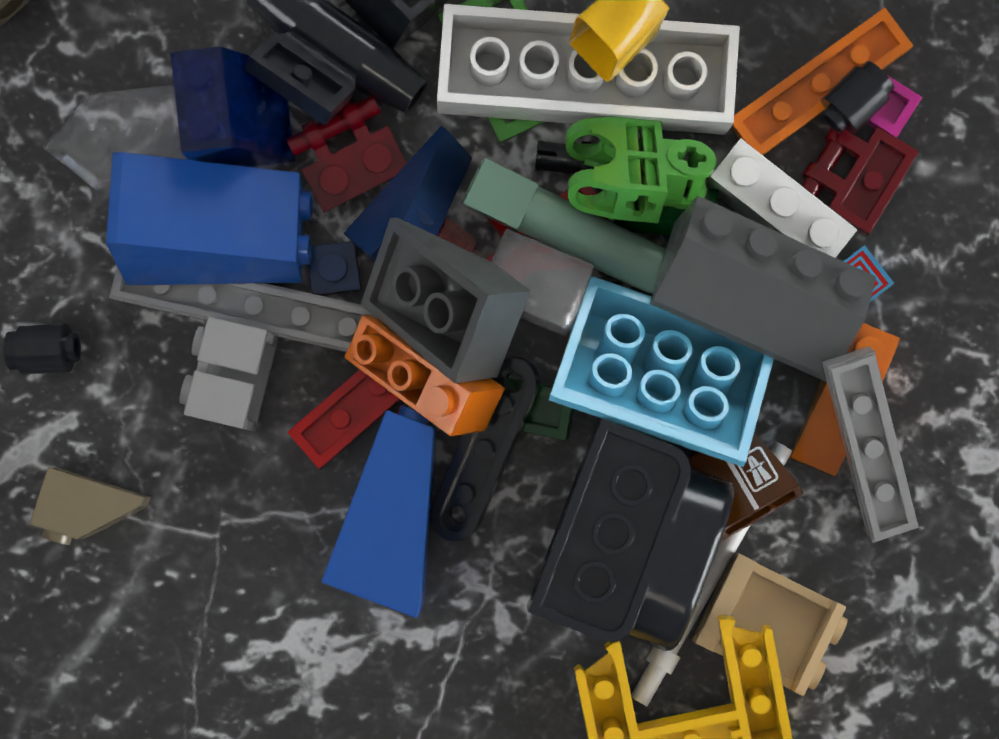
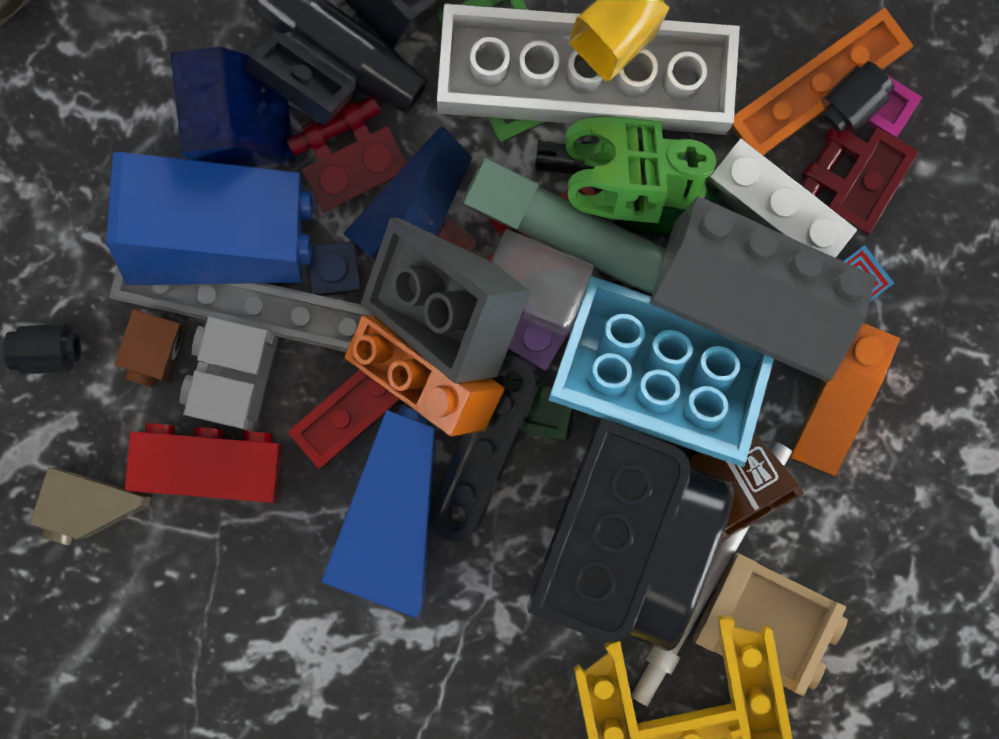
(117, 121): clear tile -> none
(150, 348): none -> dark orange brick
(204, 464): none -> red brick
(536, 343): none -> medium lavender plate
(870, 444): light grey tile -> none

